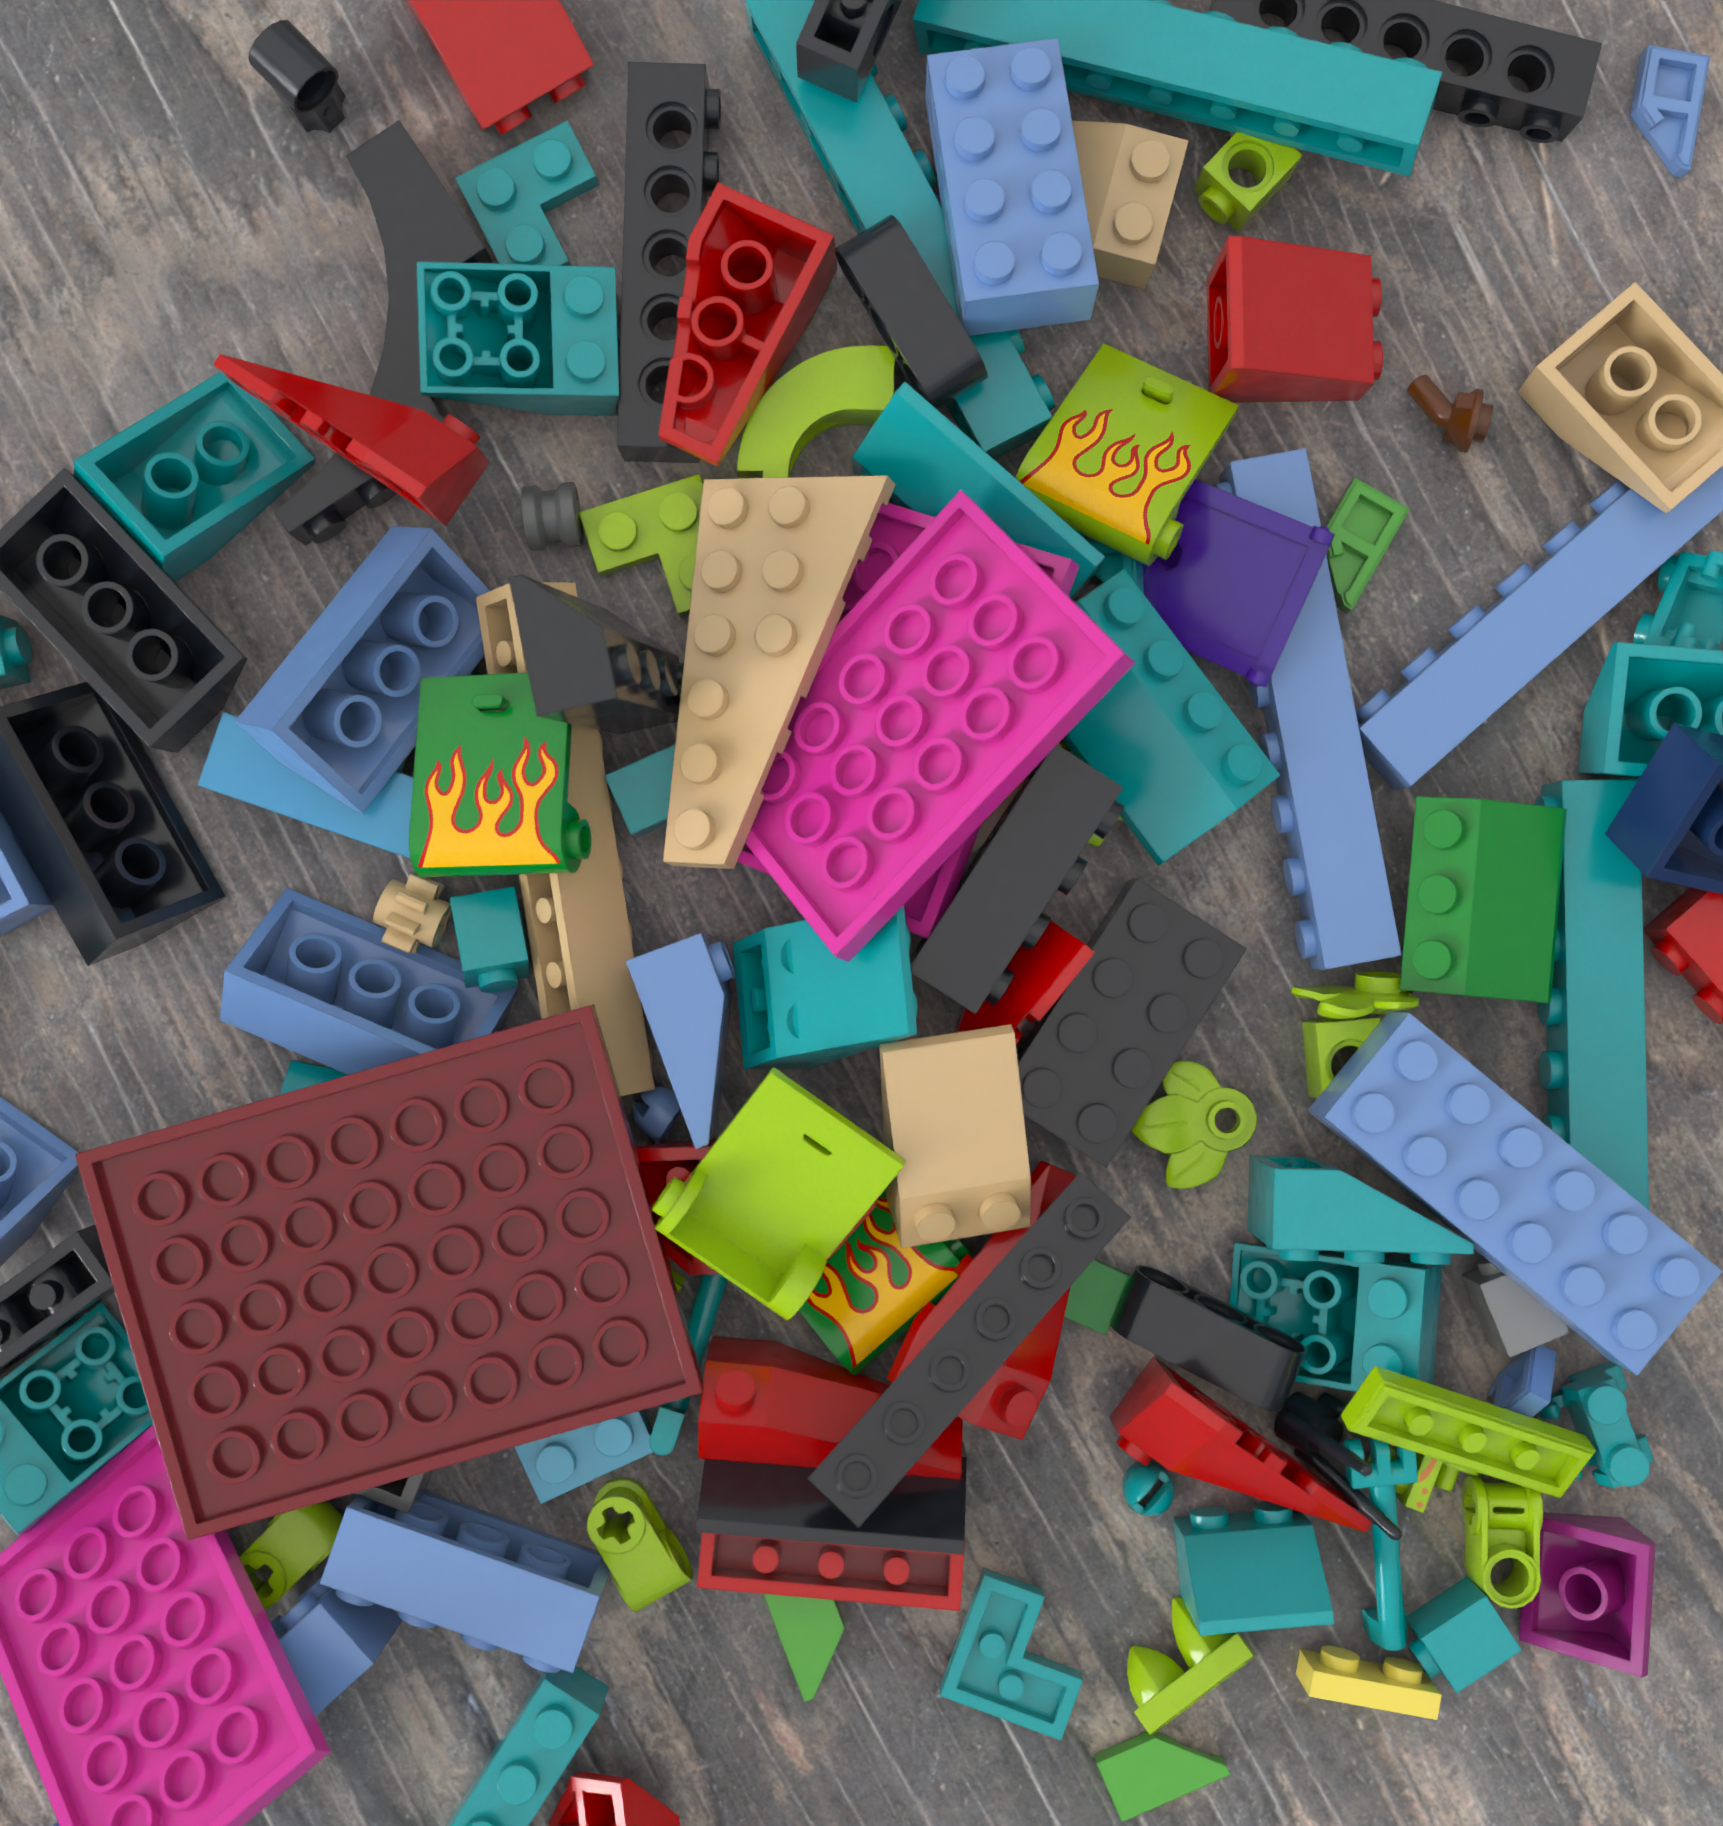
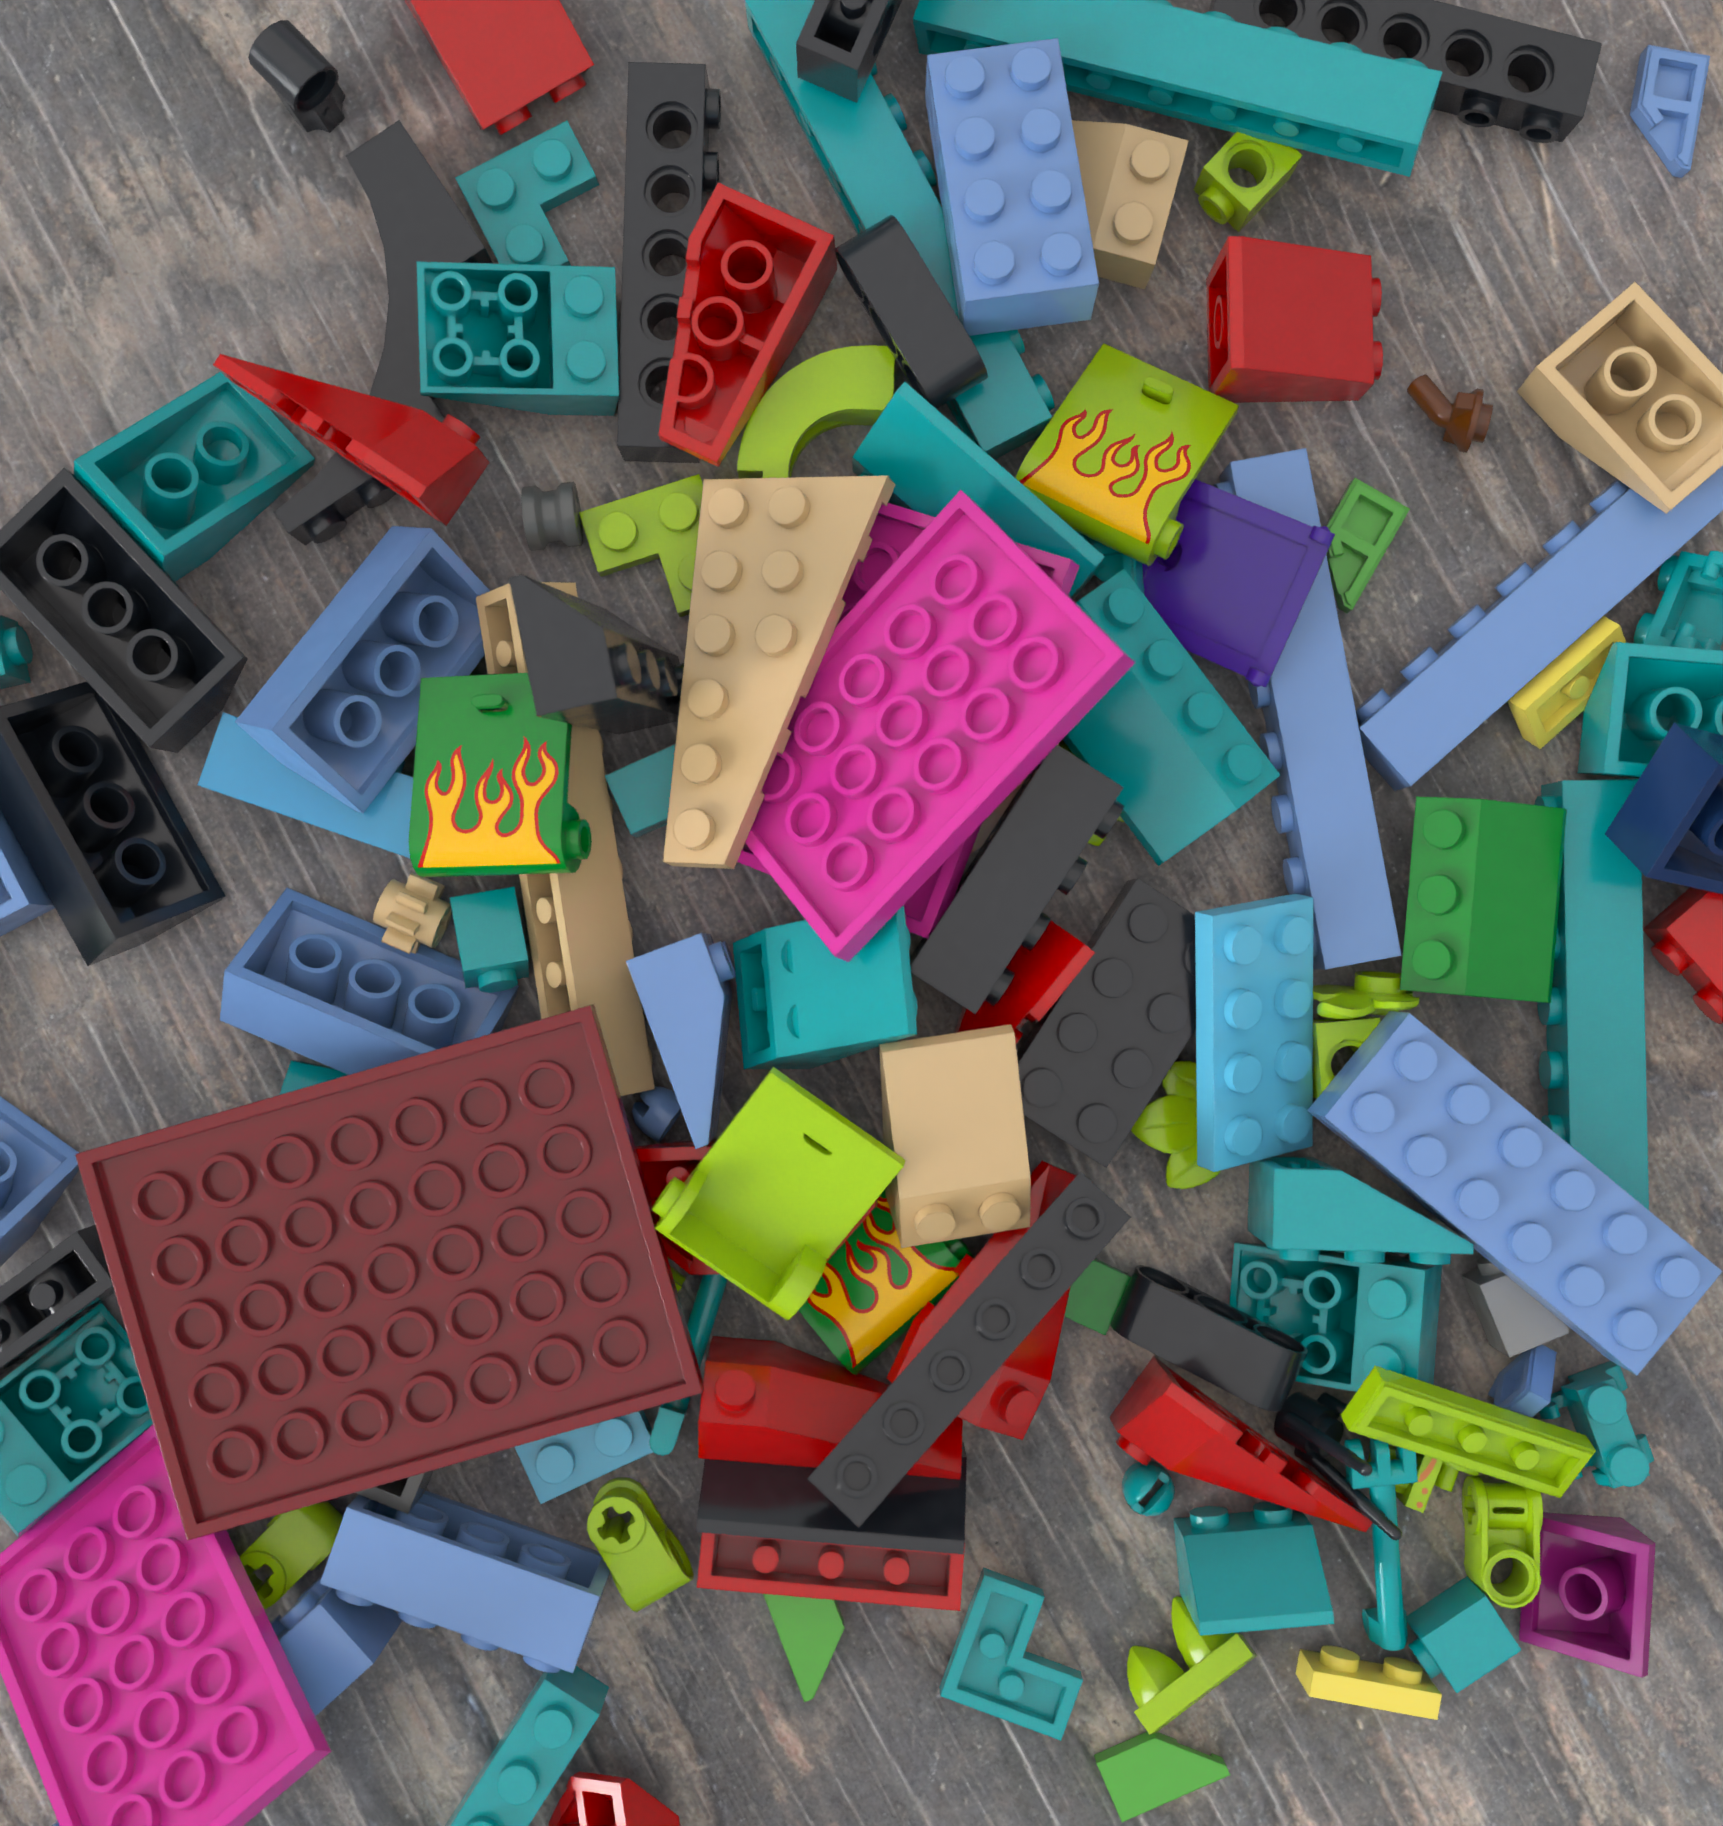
(1254, 1030): none -> medium azure plate
(1564, 685): none -> light yellow plate

